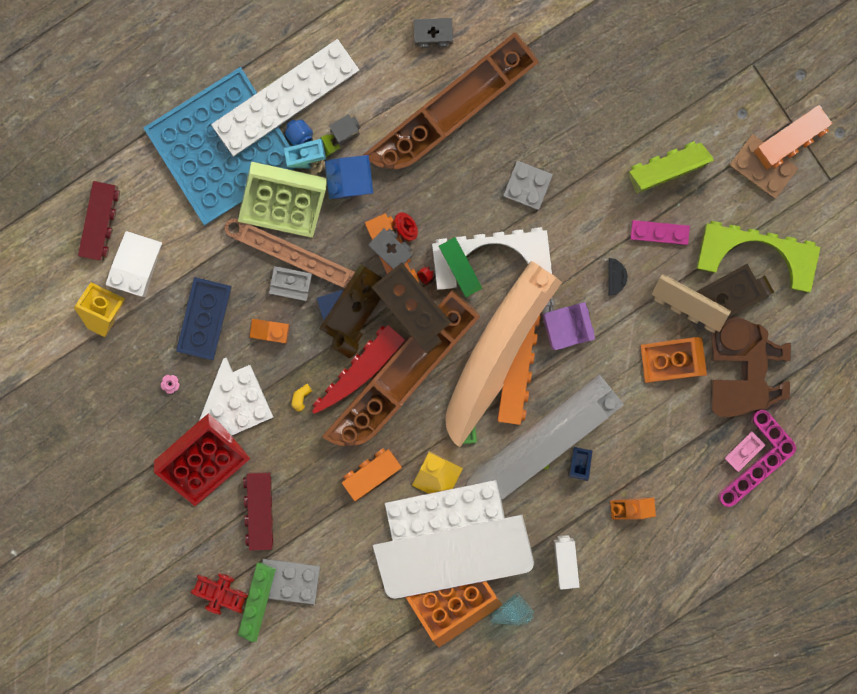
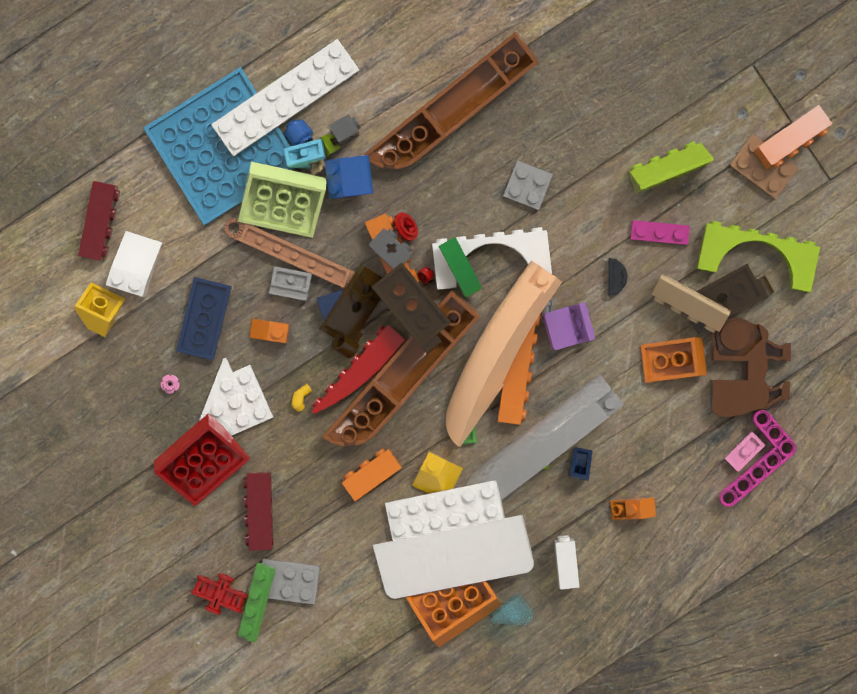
(441, 25): dark grey brick -> none

